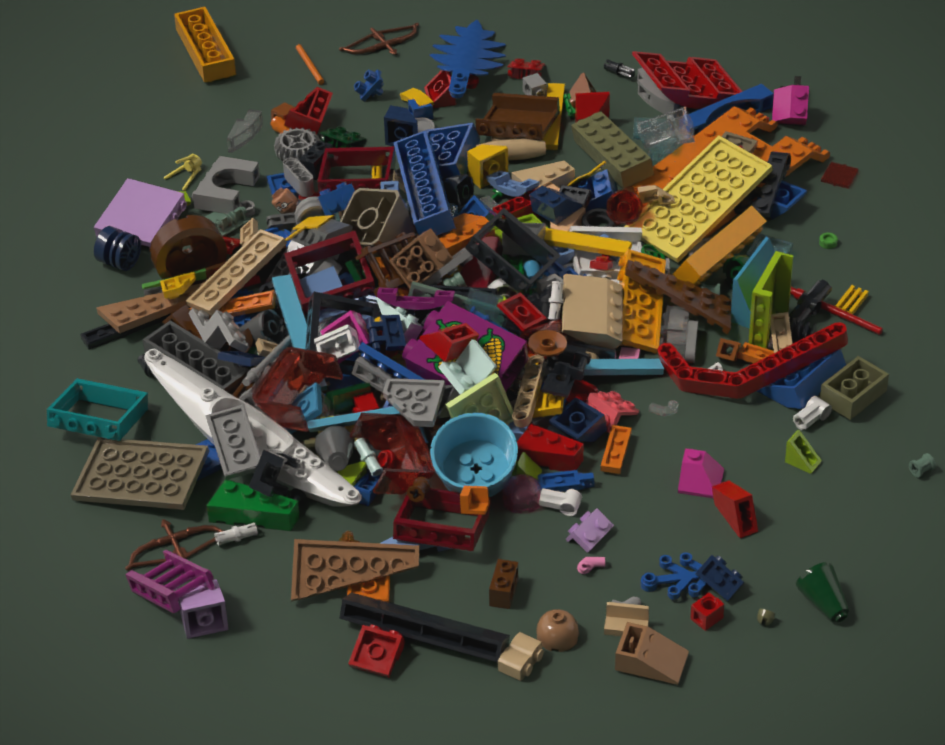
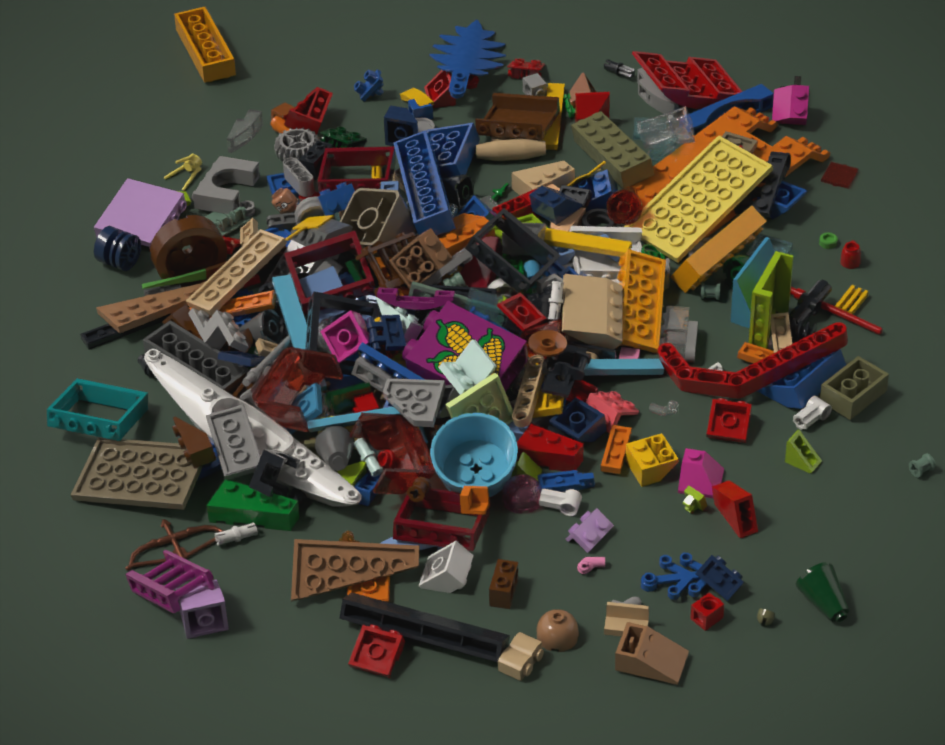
(175, 286): yellow wing -> none
(195, 442): none -> reddish brown slope
(310, 65): orange bar -> none
(338, 342): white hinge -> none
(378, 35): copper piece -> none
(447, 569): none -> white slope
(450, 341): red slope -> none
(486, 160): yellow slope -> none
(502, 182): medium blue slope -> none
(601, 262): red plate -> none
(650, 459): none -> yellow slope
(654, 193): tan slope -> none
(684, 294): reddish brown wing -> none
(694, 500): none -> lime tile
(723, 345): dark orange plate -> none
(729, 420): none -> red plate
(851, 255): none -> red piece

